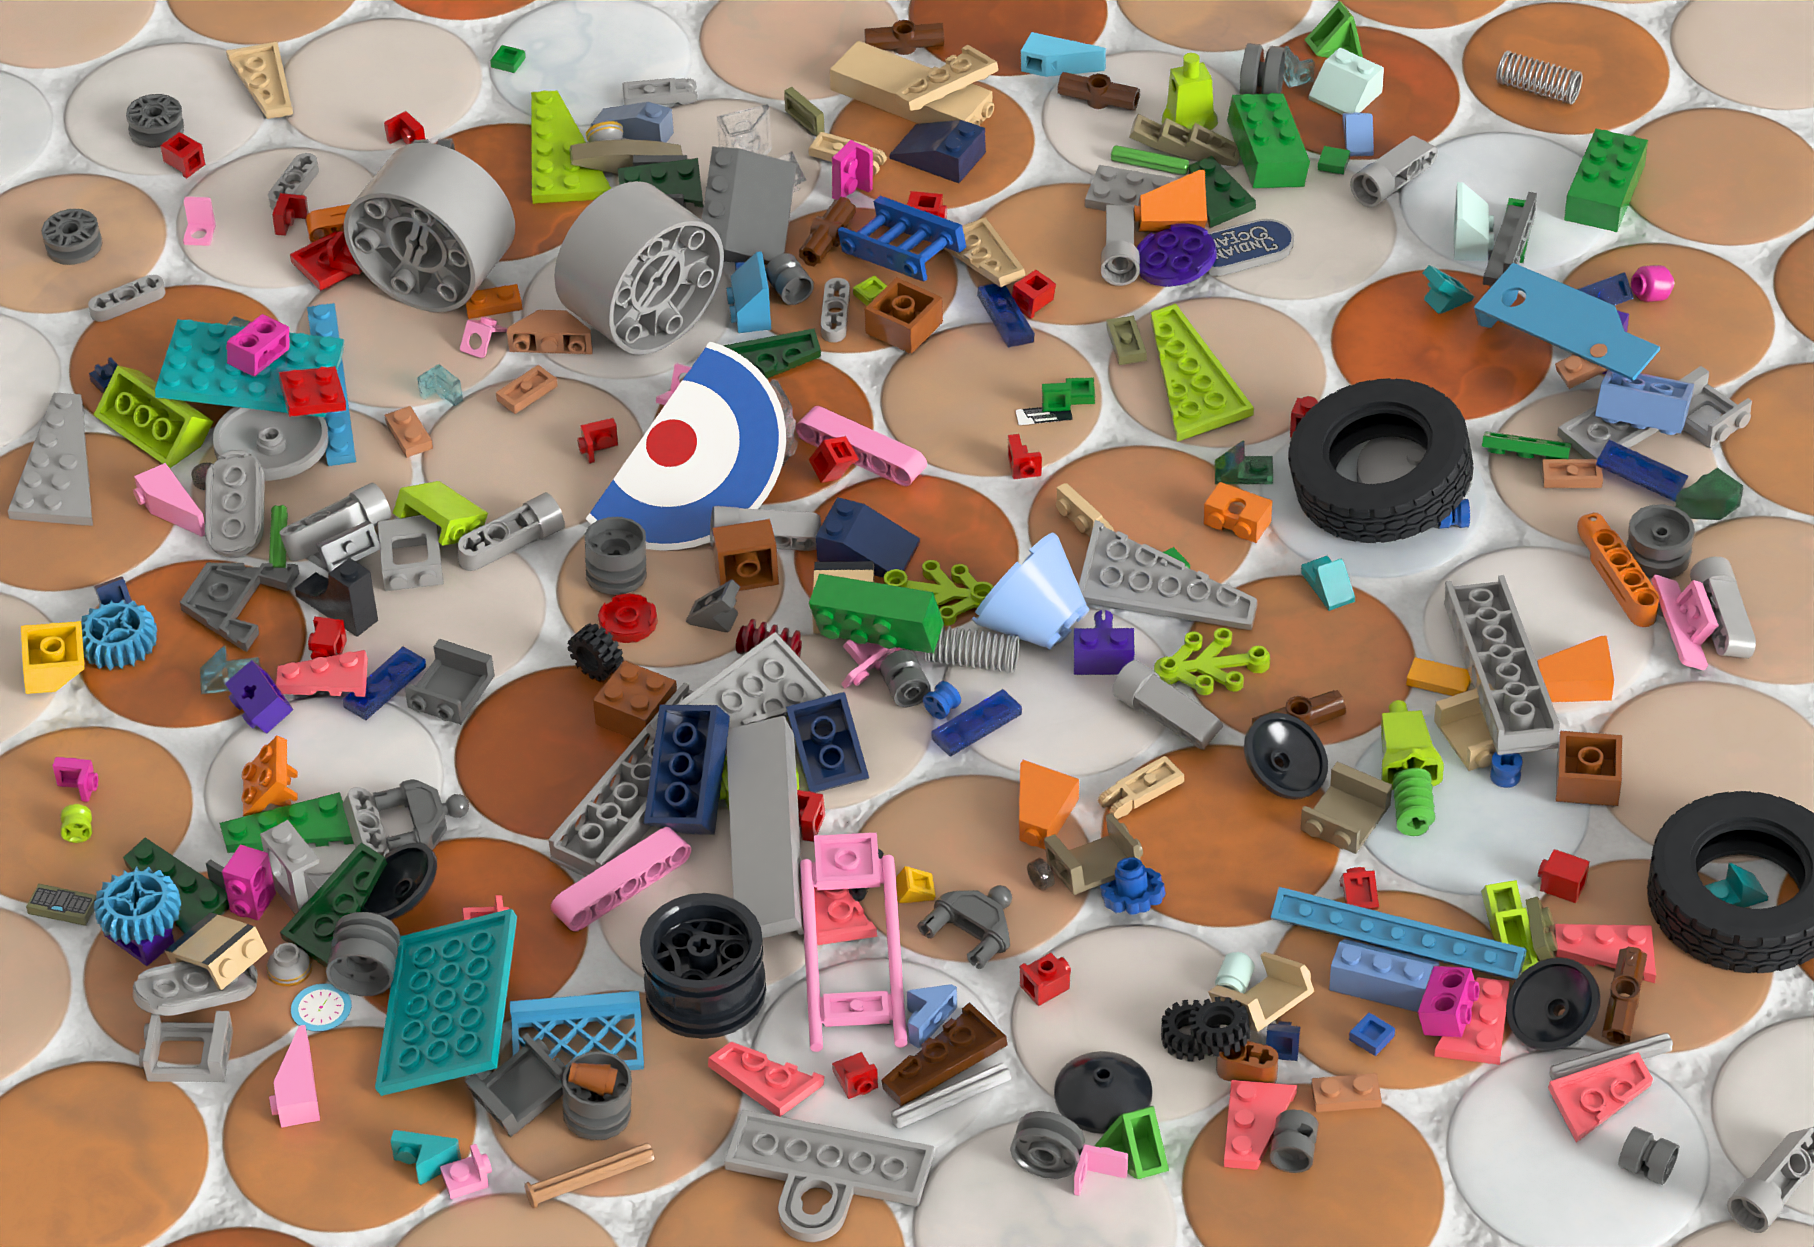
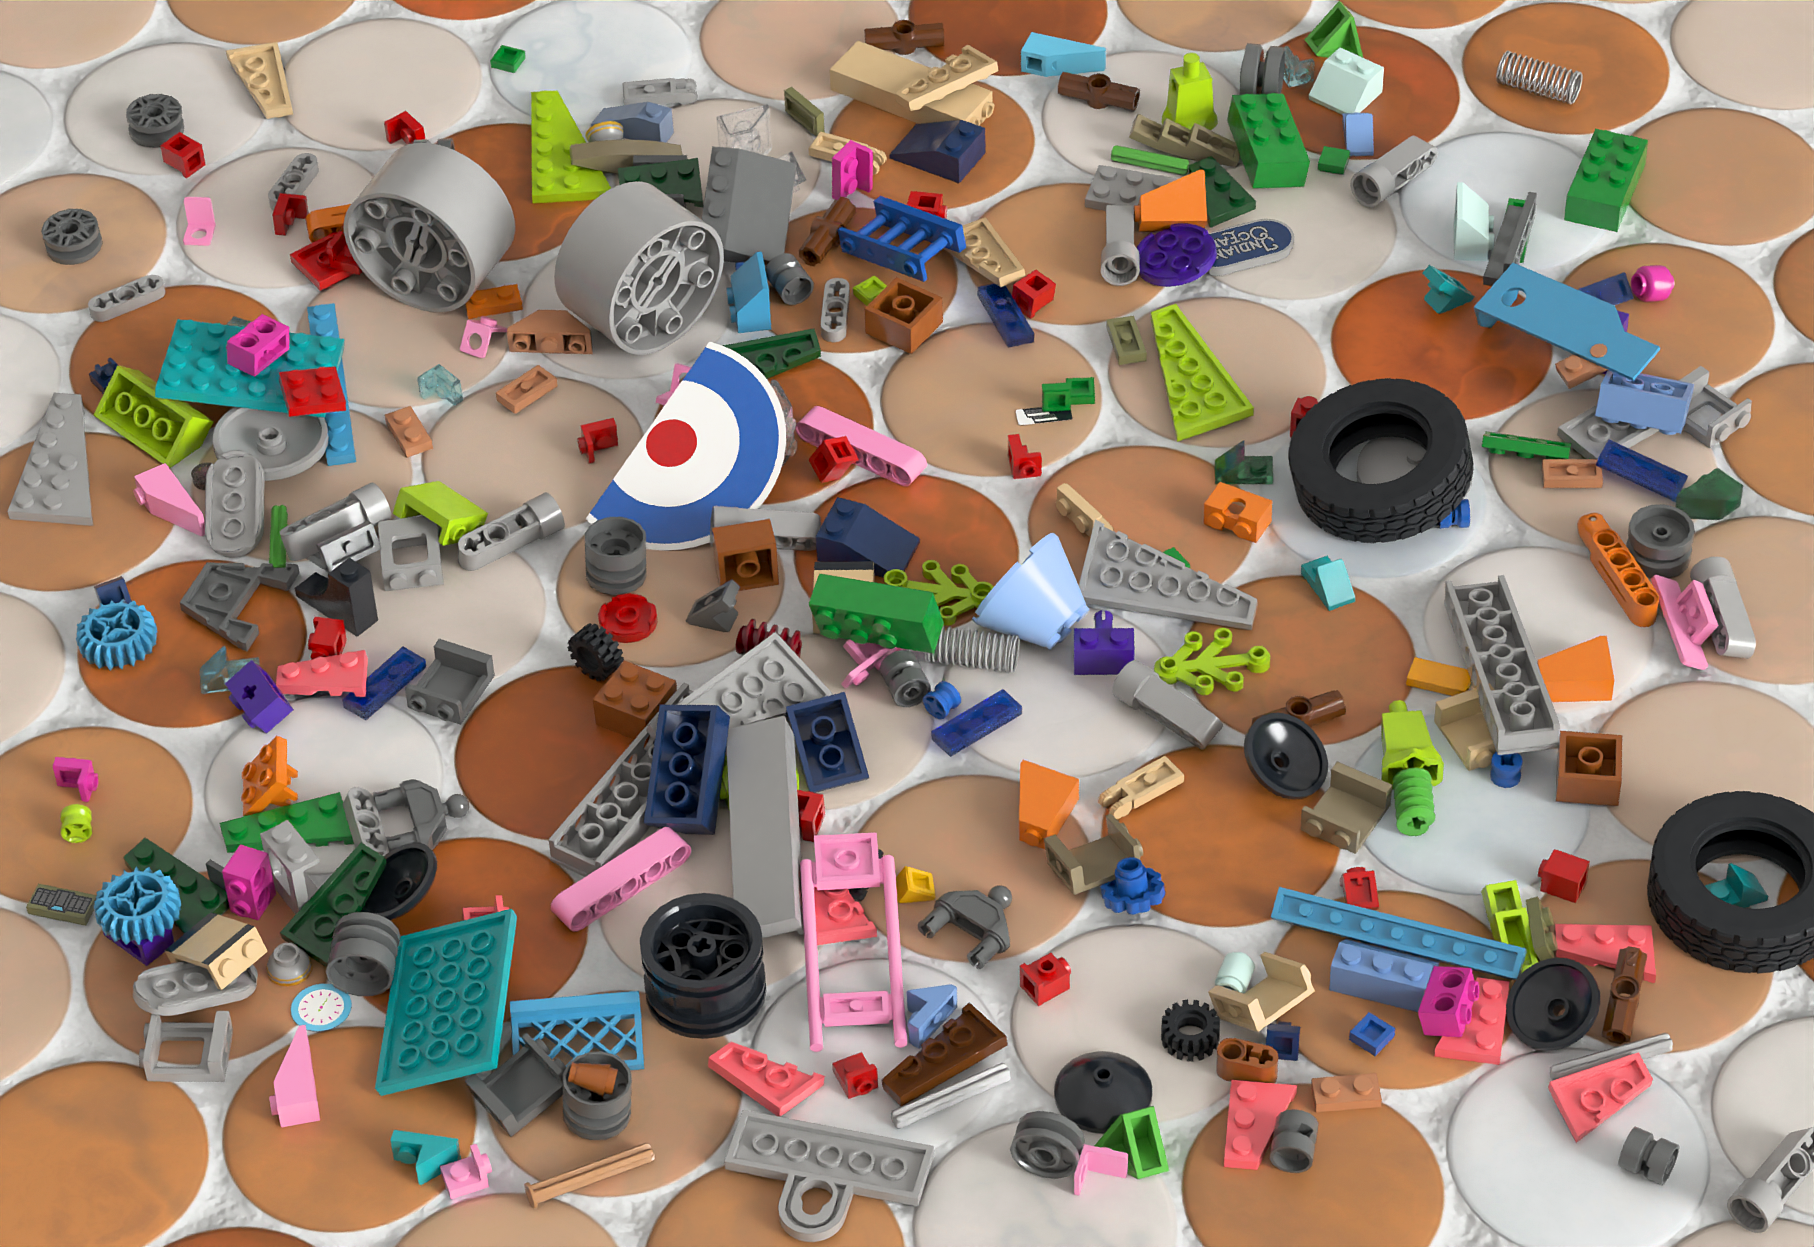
(51, 655): yellow slope -> none
(1041, 874): clear smoke tile -> none
(1219, 1038): black tyre -> none

